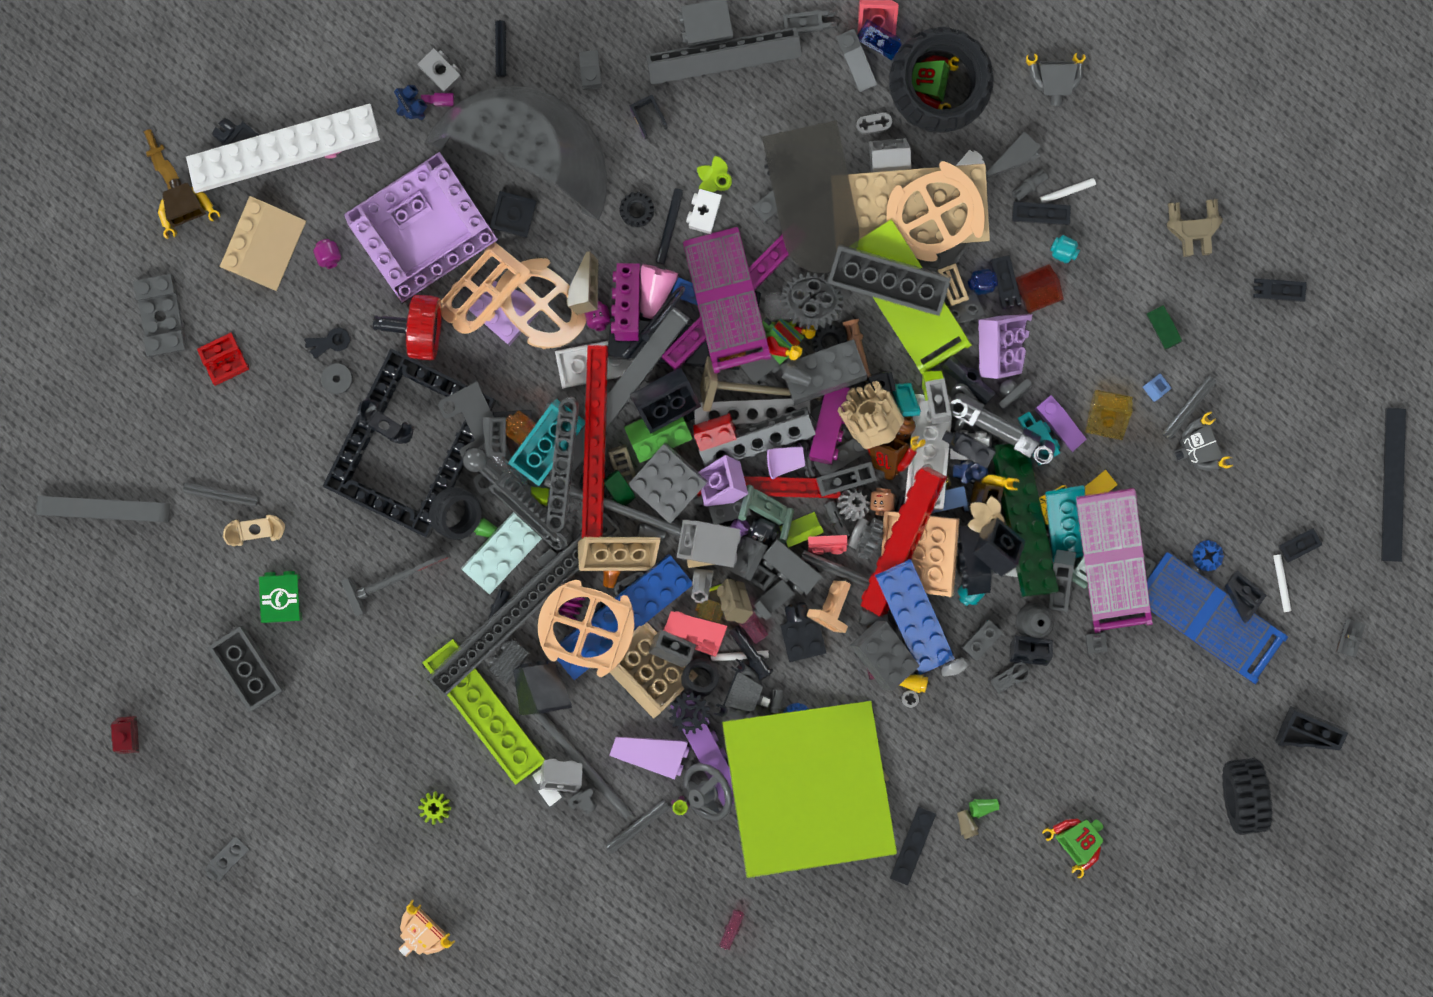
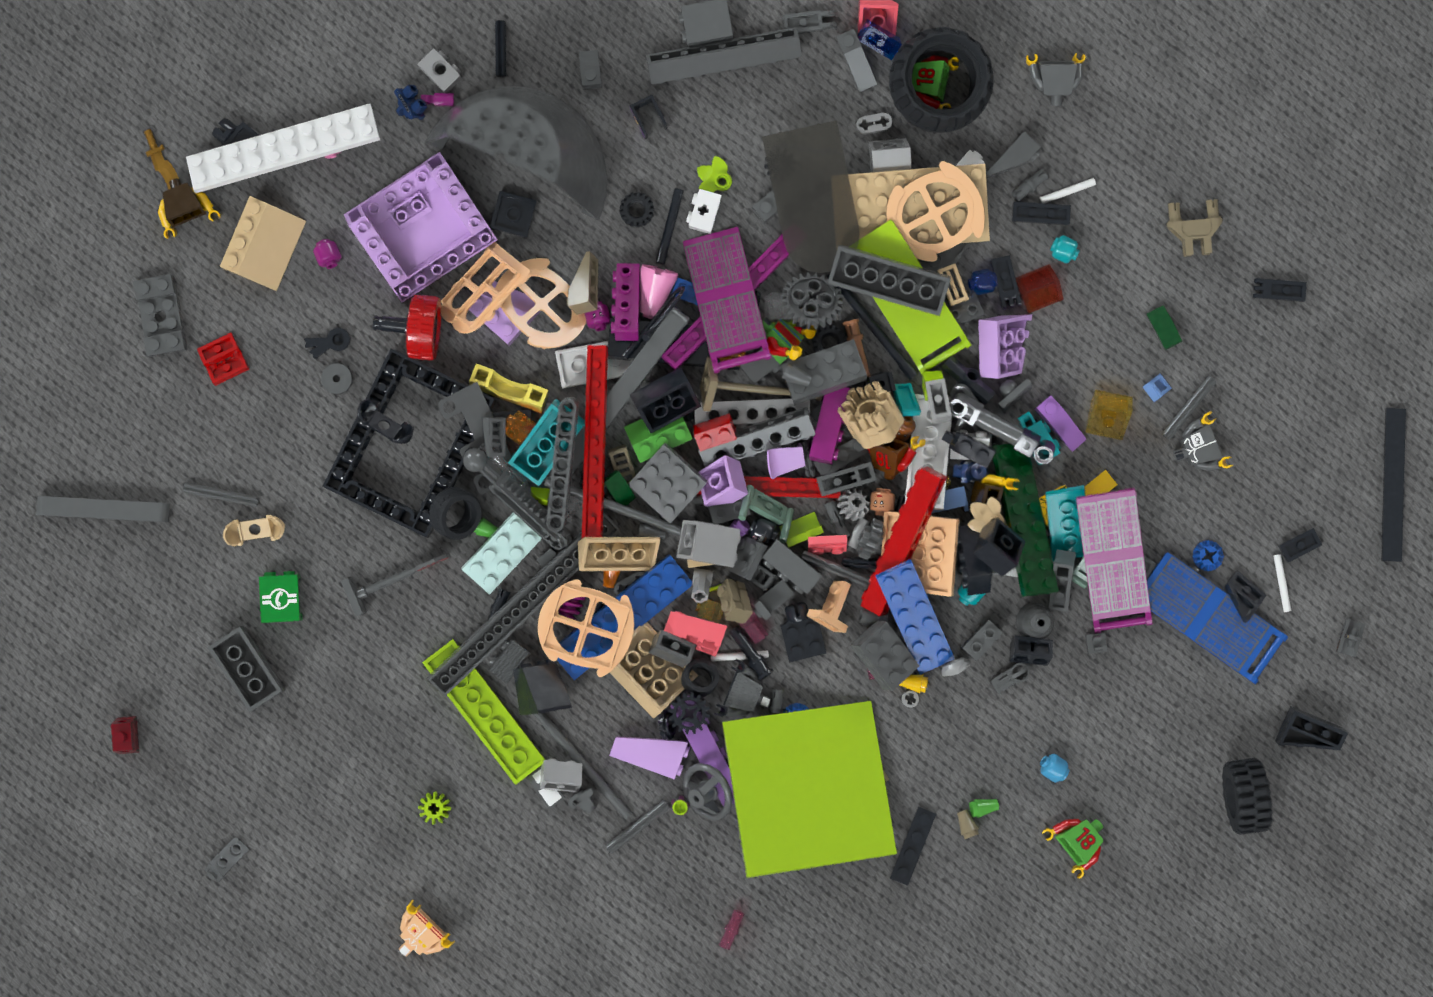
(524, 395): none -> light yellow arch
(667, 731): none -> black gear
(858, 562): none -> black axle
(903, 364): none -> black piece
(1054, 768): none -> dark azure head

